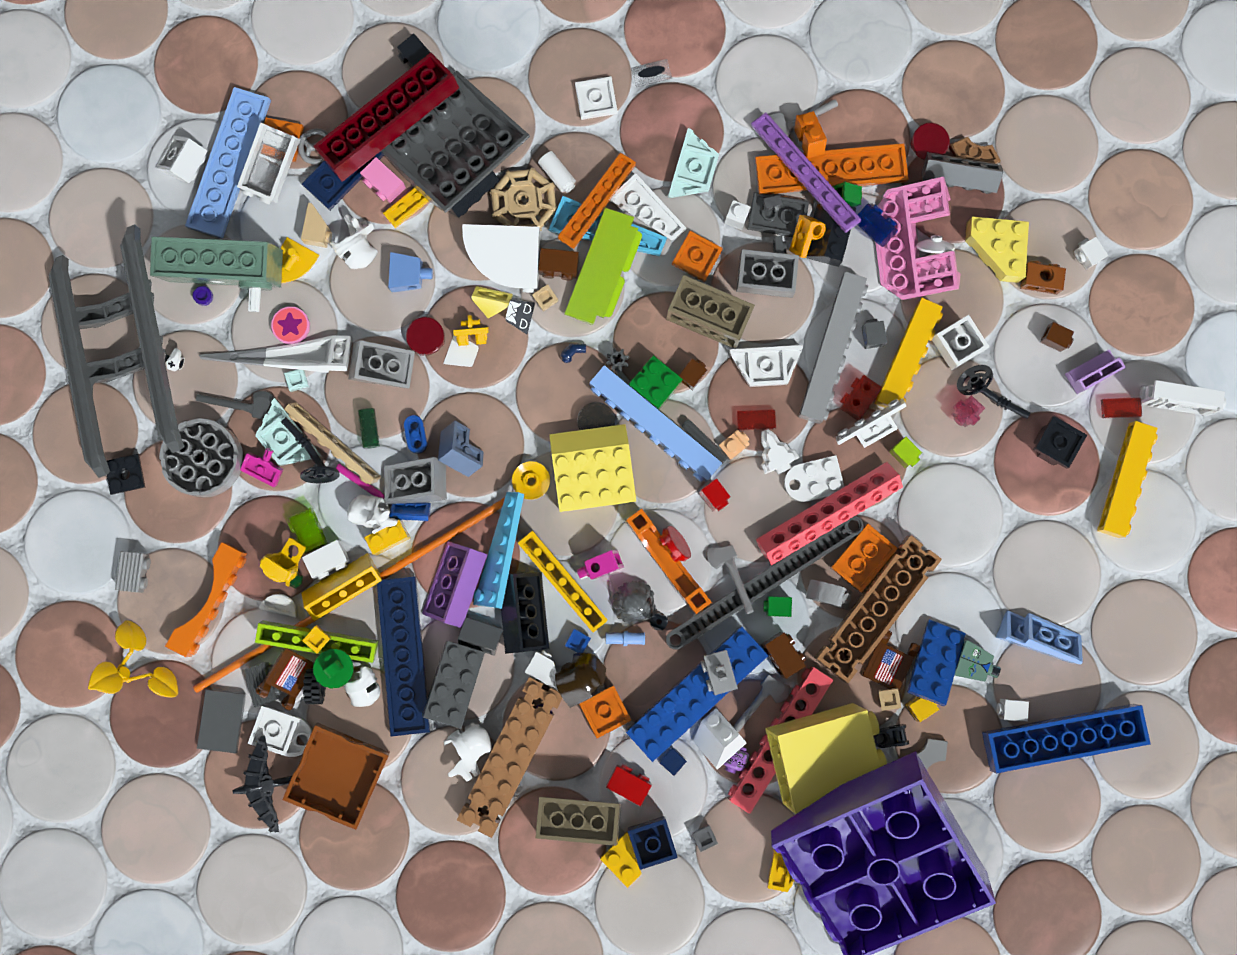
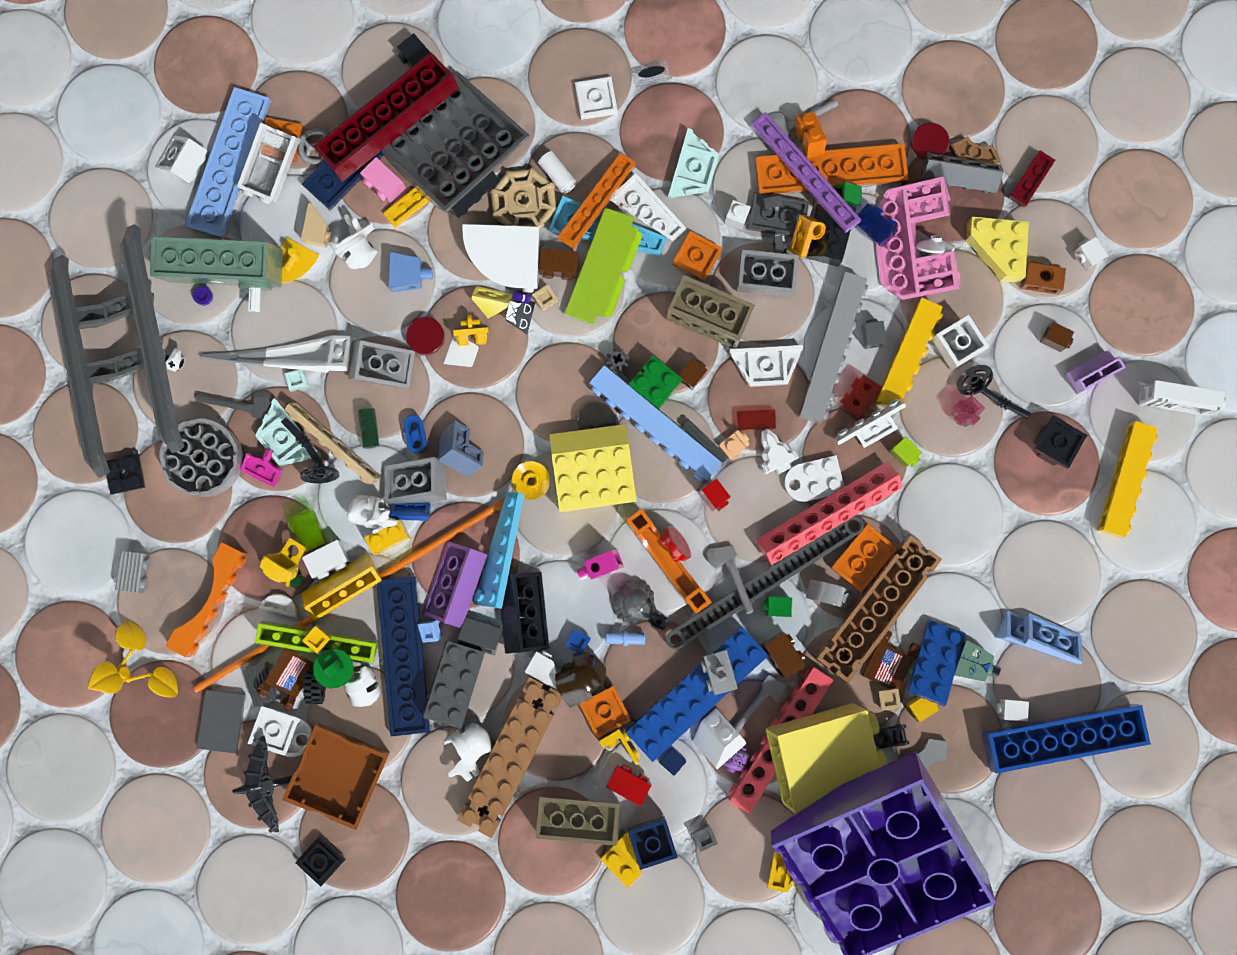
(290, 325): tile -> none
(332, 859): none -> black piece
(353, 477): dark pink bar -> none
(430, 631): none -> light blue tile
(521, 296): none -> dark purple tile
(562, 581): yellow brick -> none
(570, 350): dark blue arm -> none
(611, 740): none -> yellow bracket
(1032, 178): none -> dark red plate
(1121, 408): clear red tile -> none

